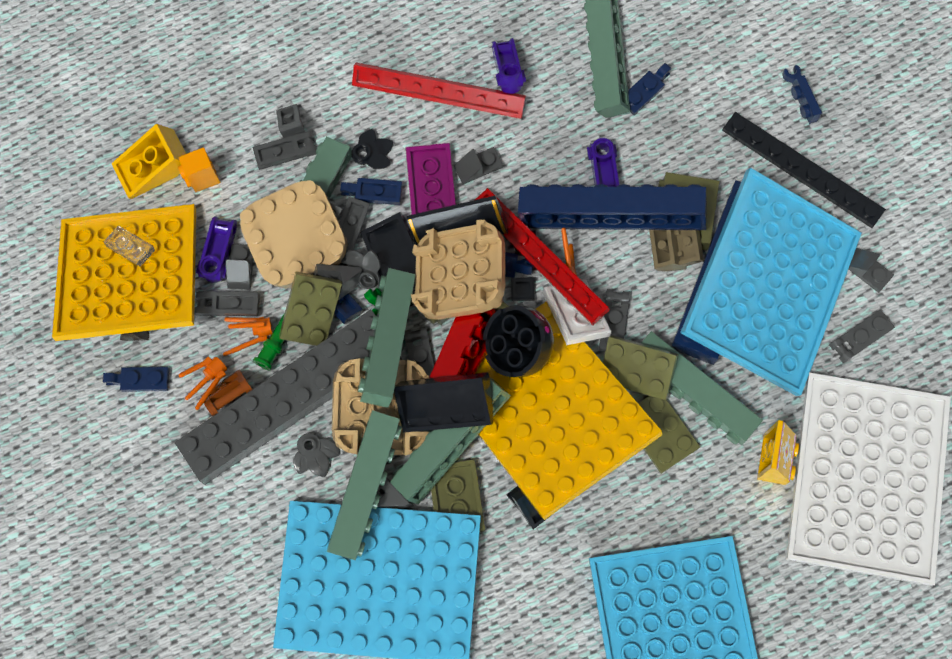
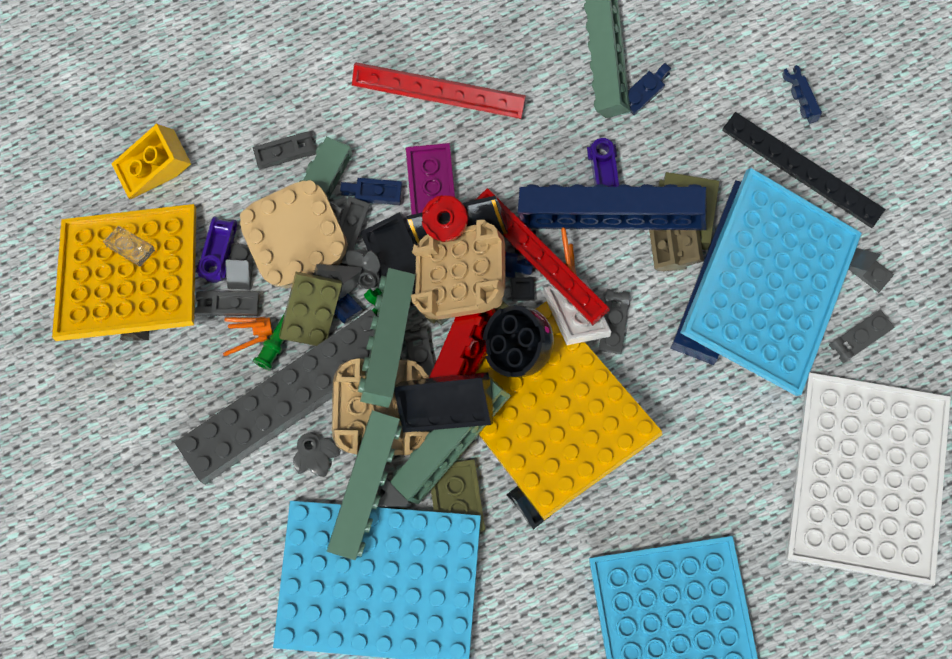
(139, 379): dark blue plate -> none
(198, 170): light orange brick -> none
(214, 369): orange plant -> none
(226, 392): dark orange plate -> none
(289, 121): dark grey slope -> none
(375, 148): black plate -> none
(454, 227): none -> red tile
(477, 165): dark grey slope -> none
(508, 67): dark purple piece -> none
(640, 366): olive plate -> none
(676, 439): olive plate -> none
(708, 397): sand green brick -> none
(777, 454): yellow slope -> none

